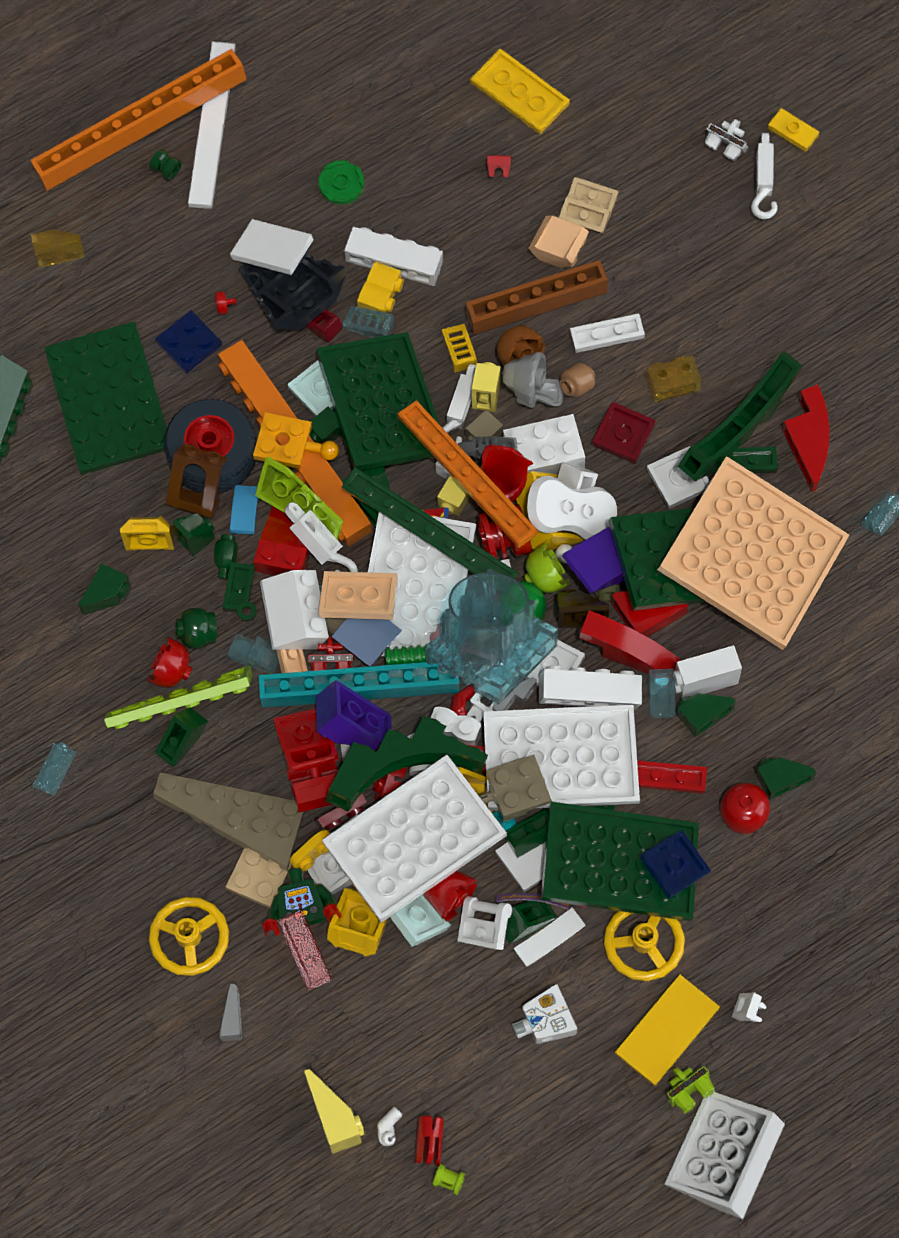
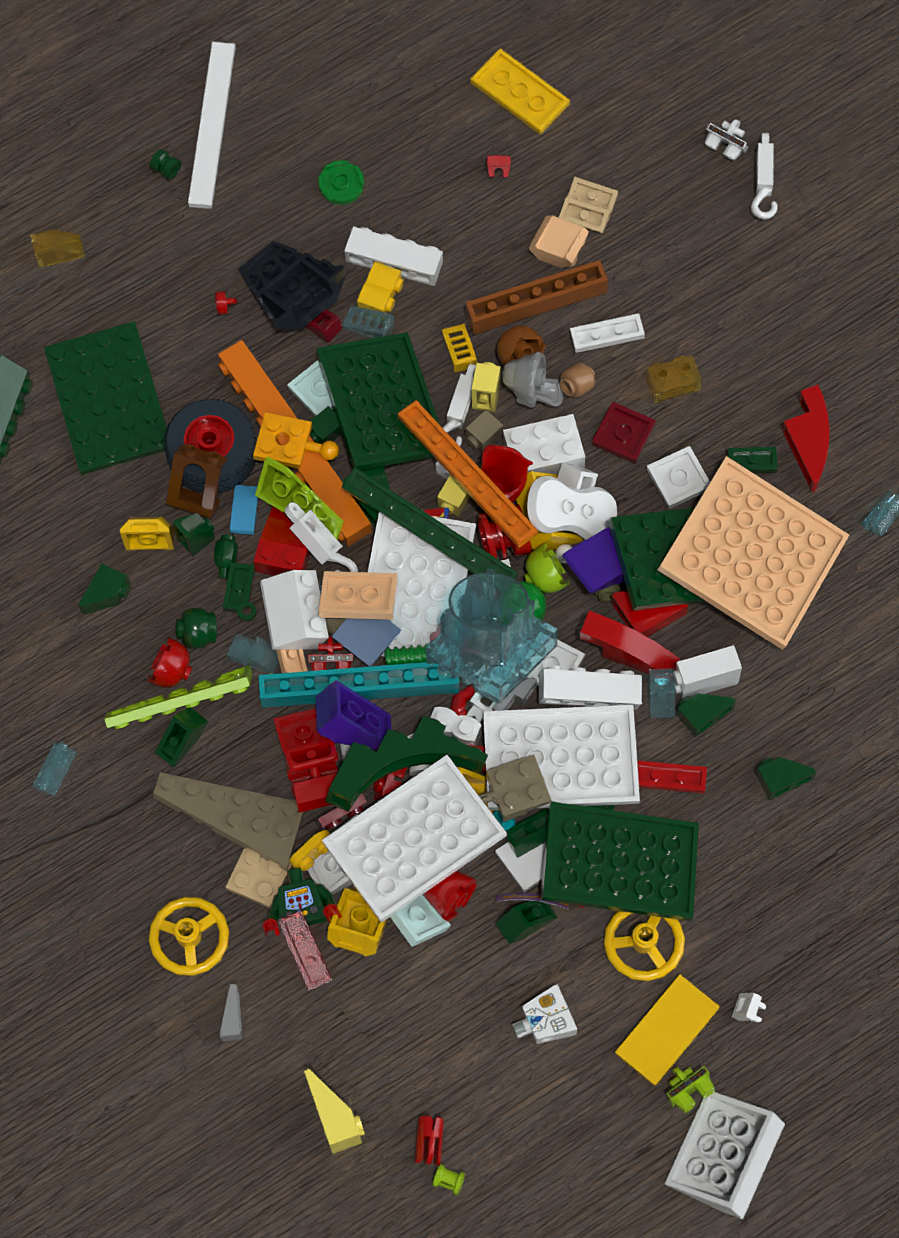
(139, 119): orange brick -> none
(188, 341): clear blue plate -> none
(271, 246): white tile -> none
(386, 1127): white arm -> none
(476, 446): dark grey hinge -> none
(481, 931): white plate -> none
(549, 937): white sticker -> none
(575, 606): dark brown slope -> none
(675, 864): clear blue plate -> none
(736, 430): dark green arch -> none
(745, 808): red cylinder -> none
(793, 130): yellow plate -> none

